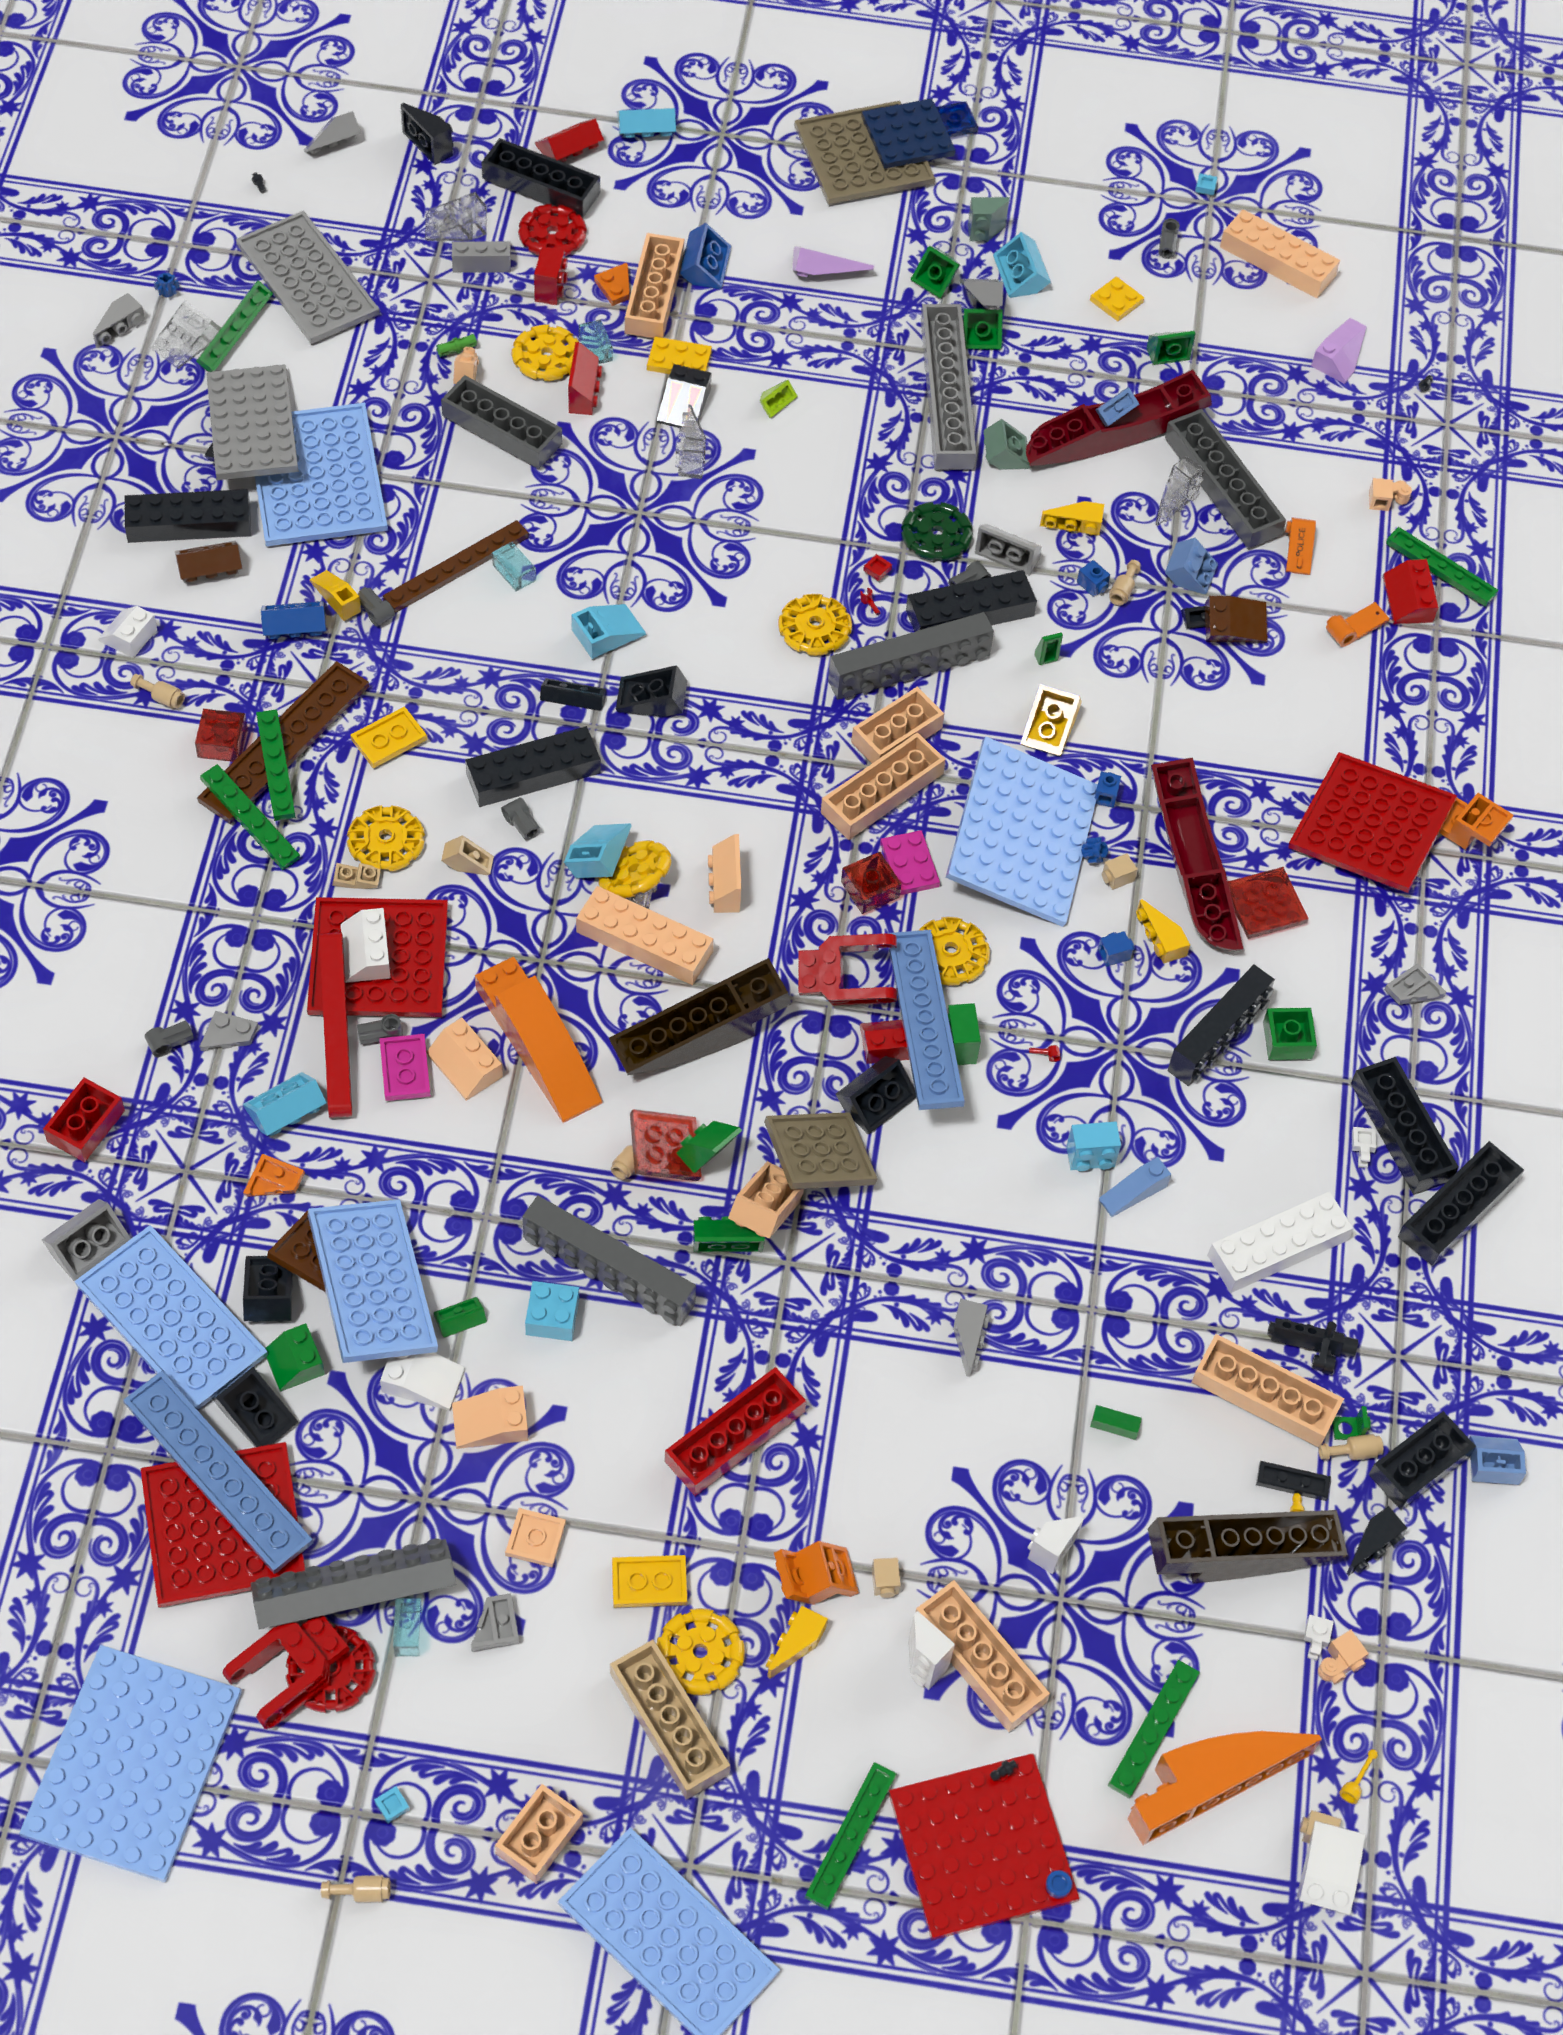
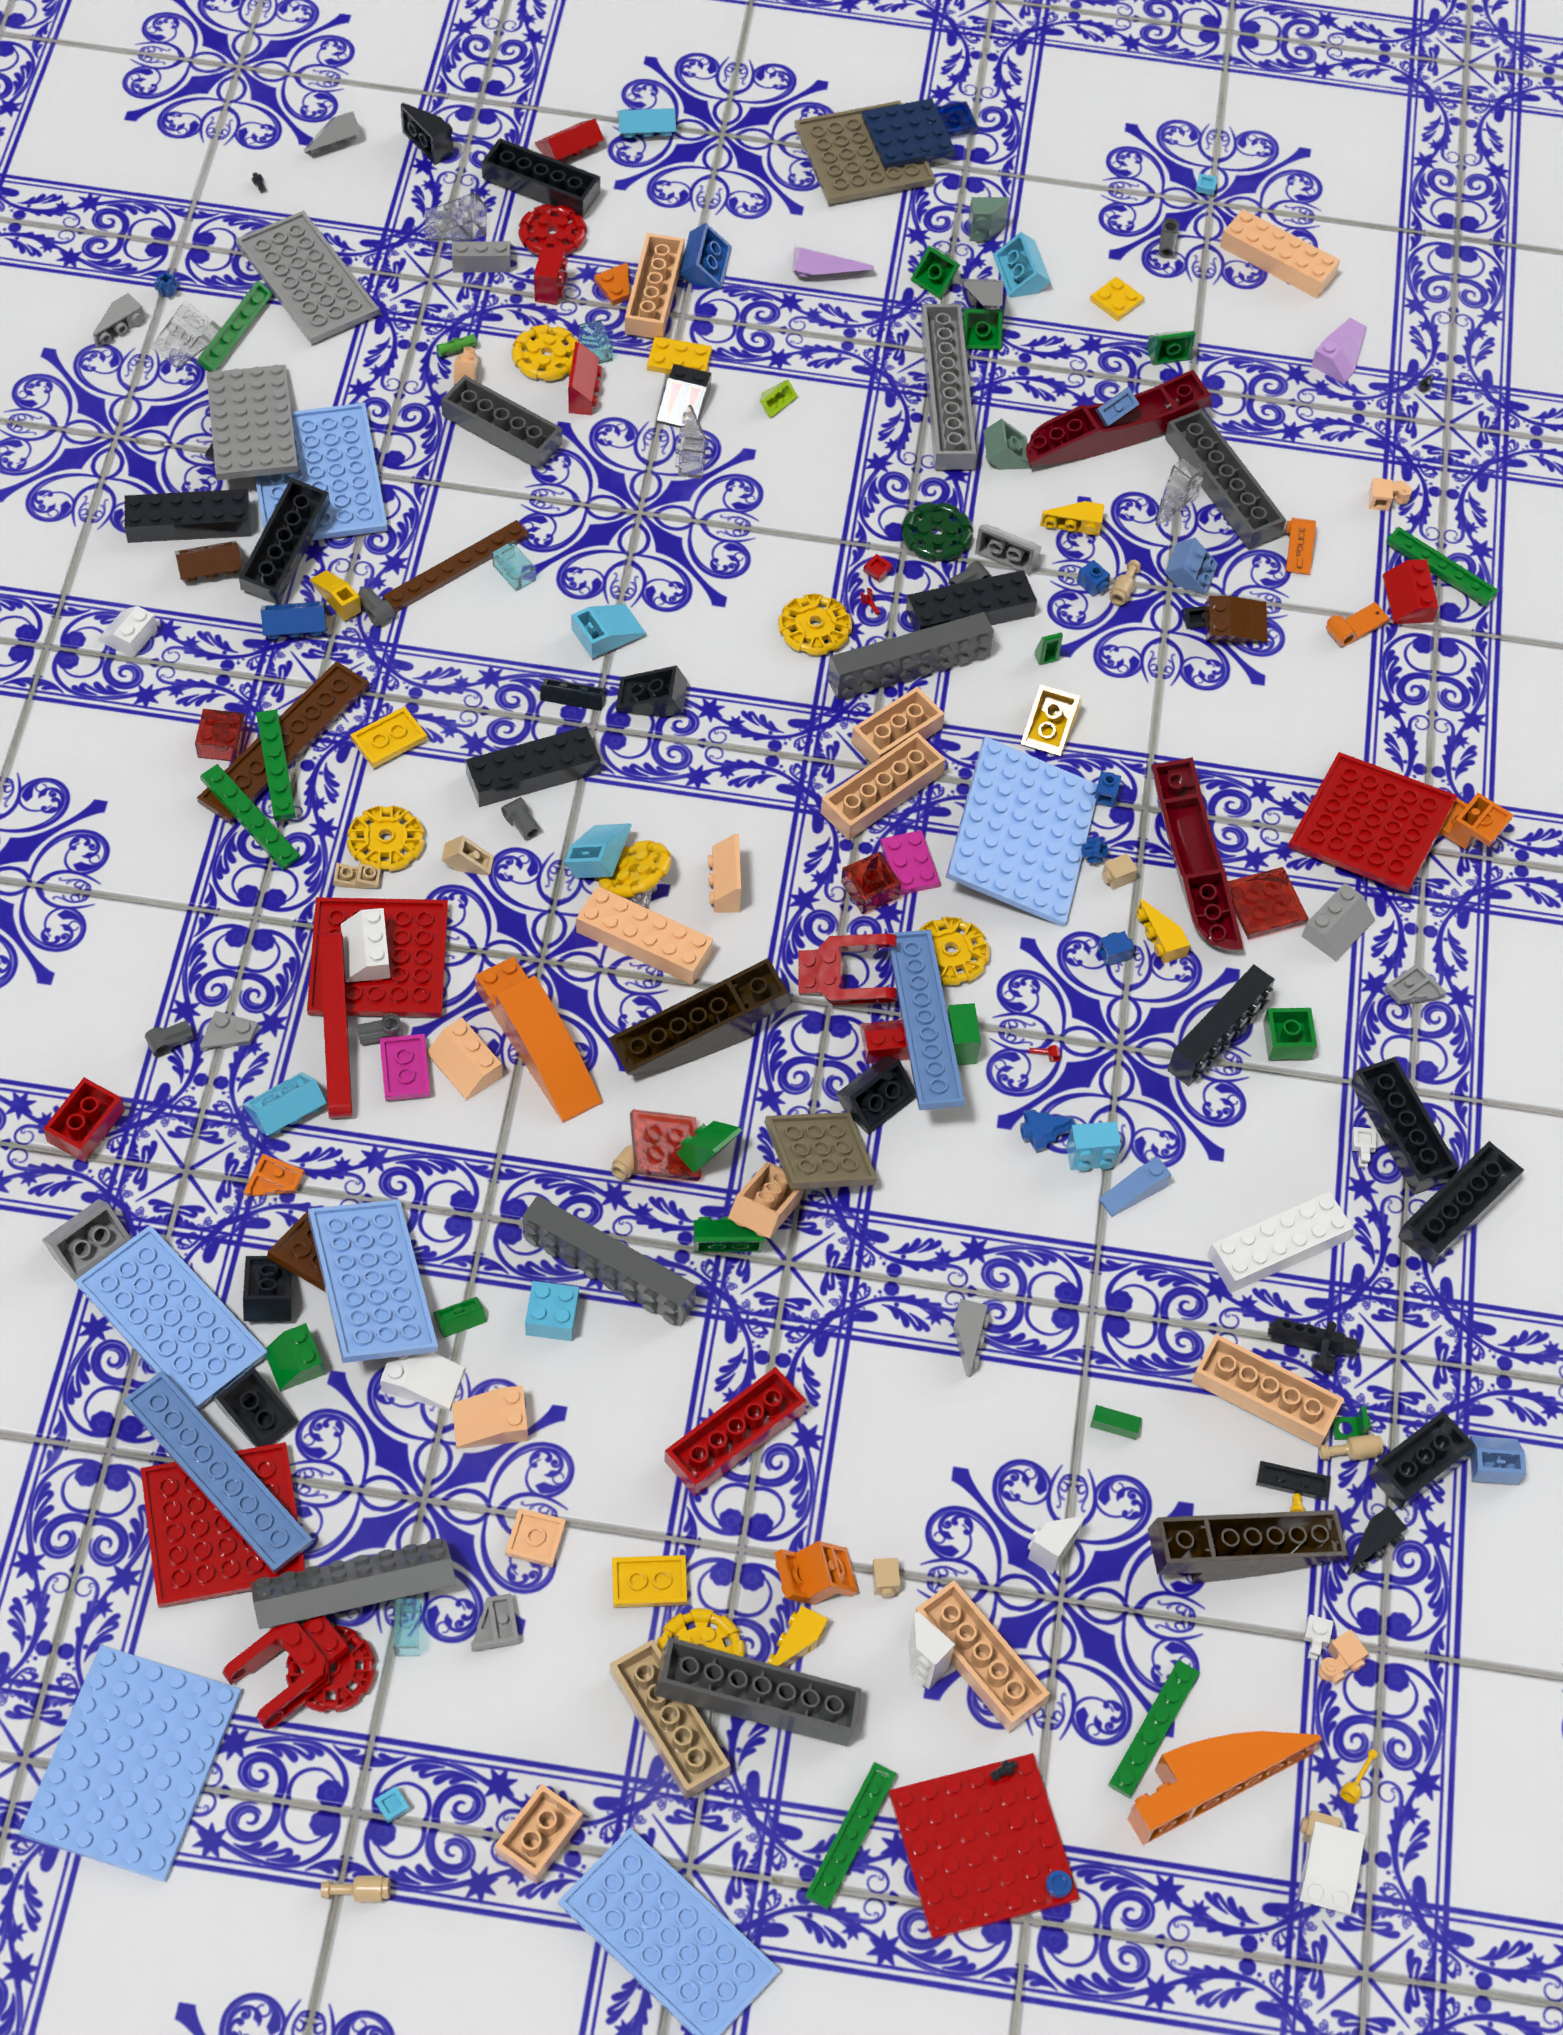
(160, 692): tan piece -> none
(284, 540): none -> black brick
(758, 1691): none -> dark grey brick
(1043, 1128): none -> blue rock
(1339, 922): none -> light grey slope

